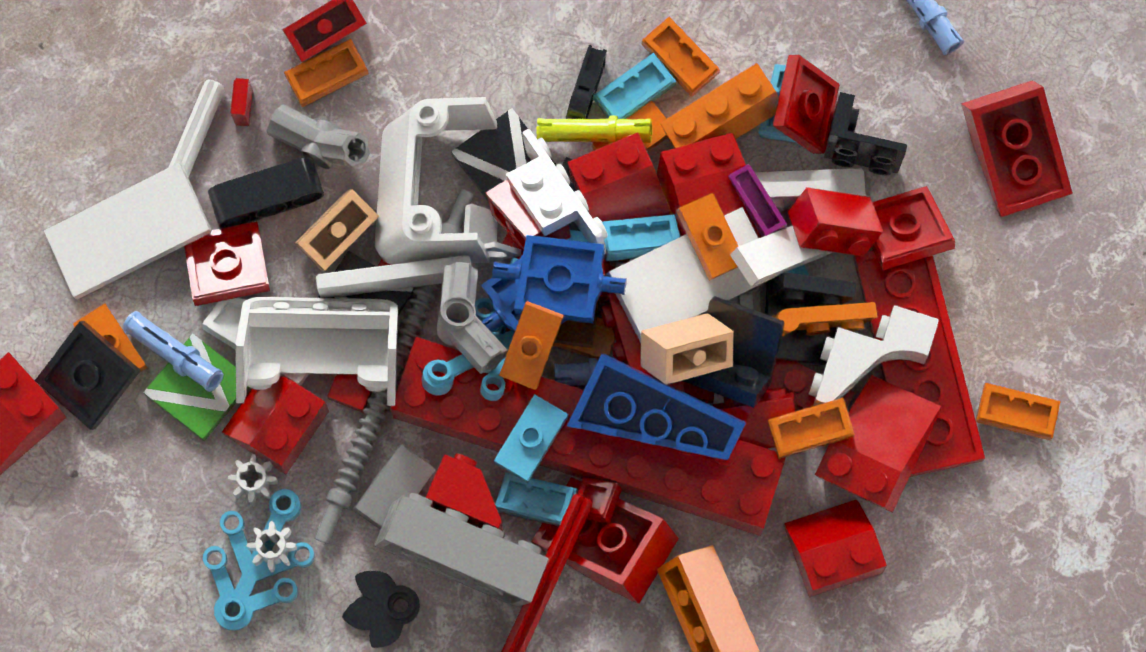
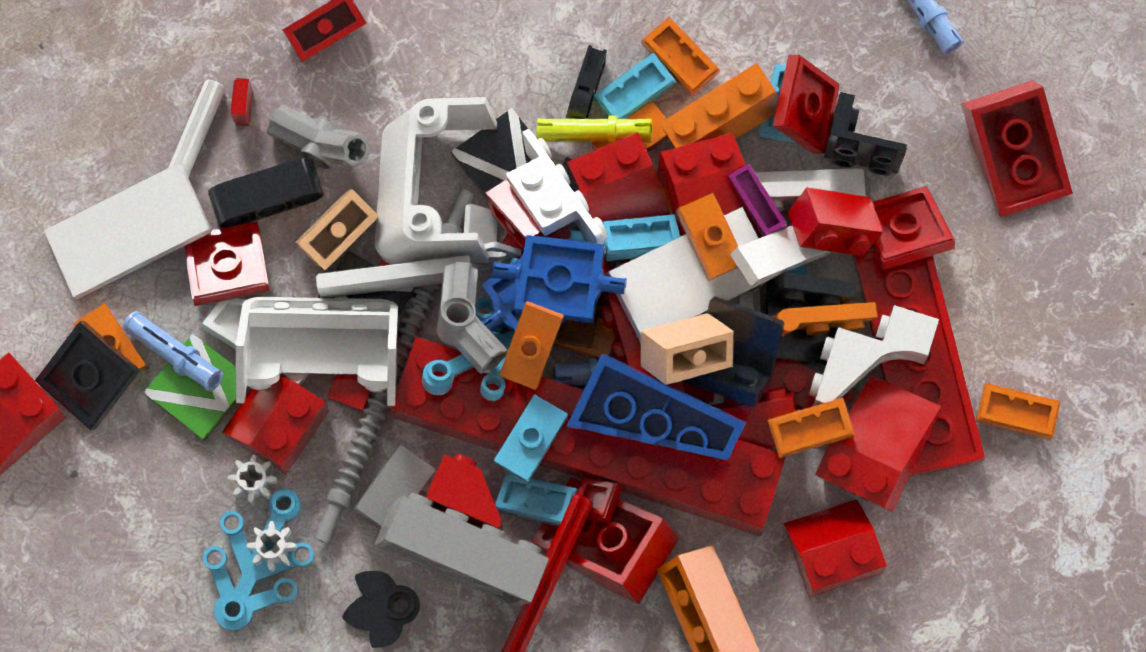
(326, 73): orange plate -> none

